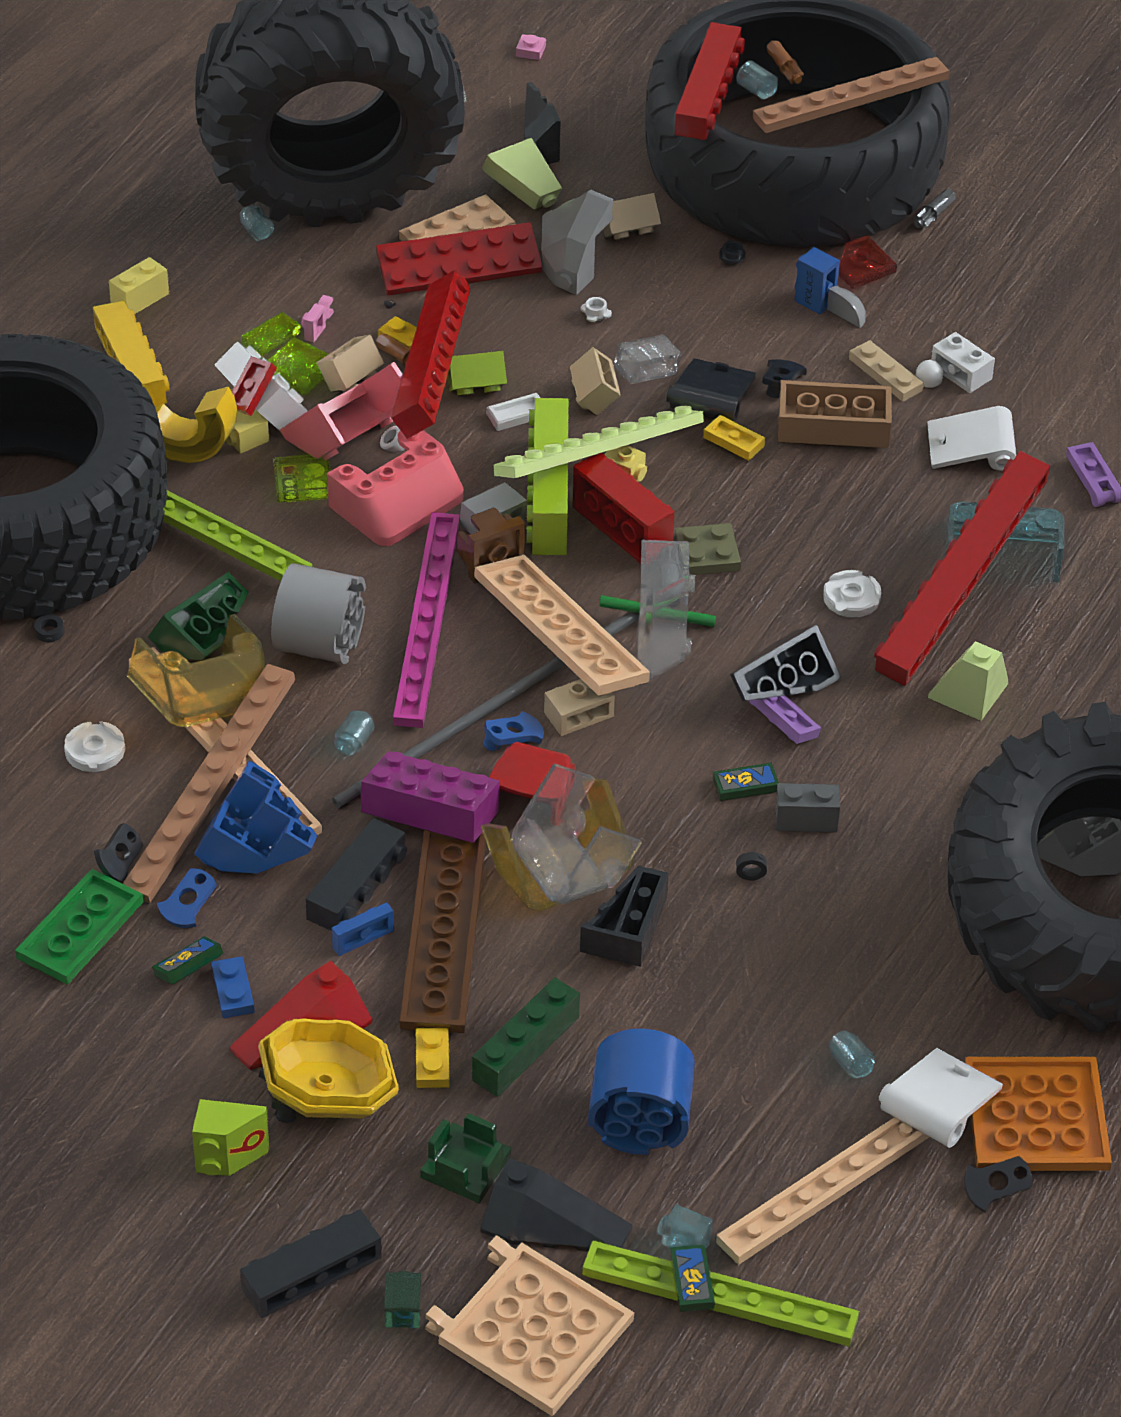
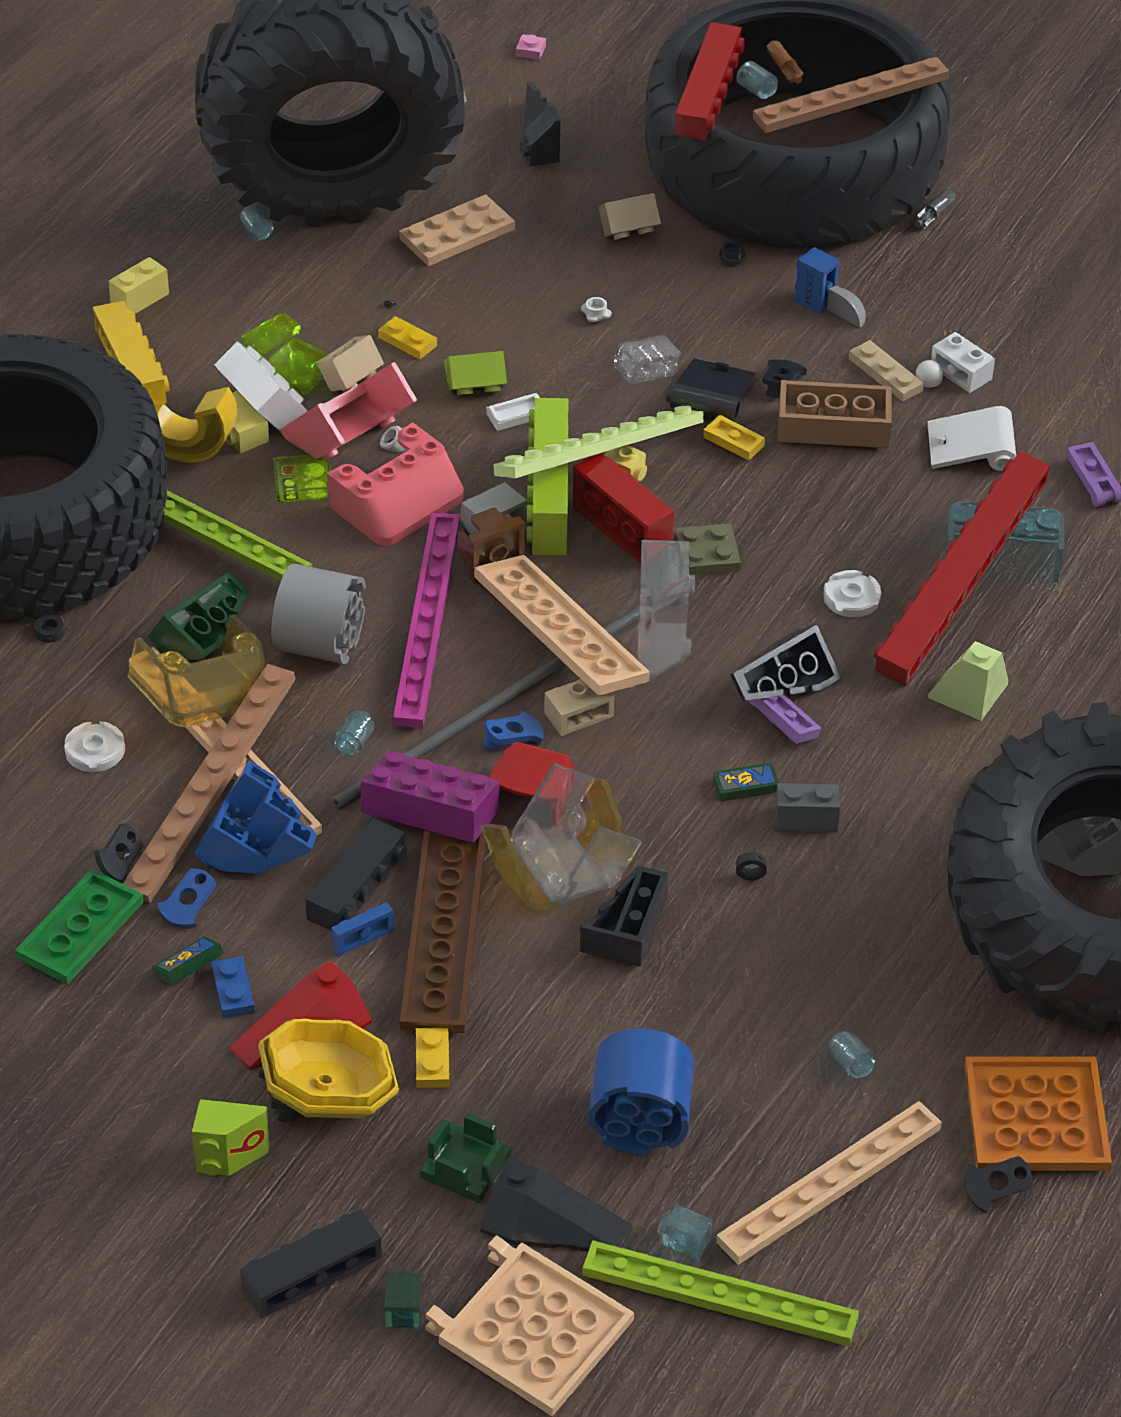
(252, 384): red plate -> none
(314, 320): bright pink plate -> none
(393, 348): dark orange piece -> none
(430, 354): red brick -> none
(472, 254): red plate -> none
(524, 173): yellowish green slope -> none
(525, 1037): dark green brick -> none
(570, 239): light grey brick -> none
(594, 381): tan brick -> none
(634, 607): green piece -> none
(692, 1278): tile -> none
(864, 262): clear red plate -> none
(938, 1096): white door -> none

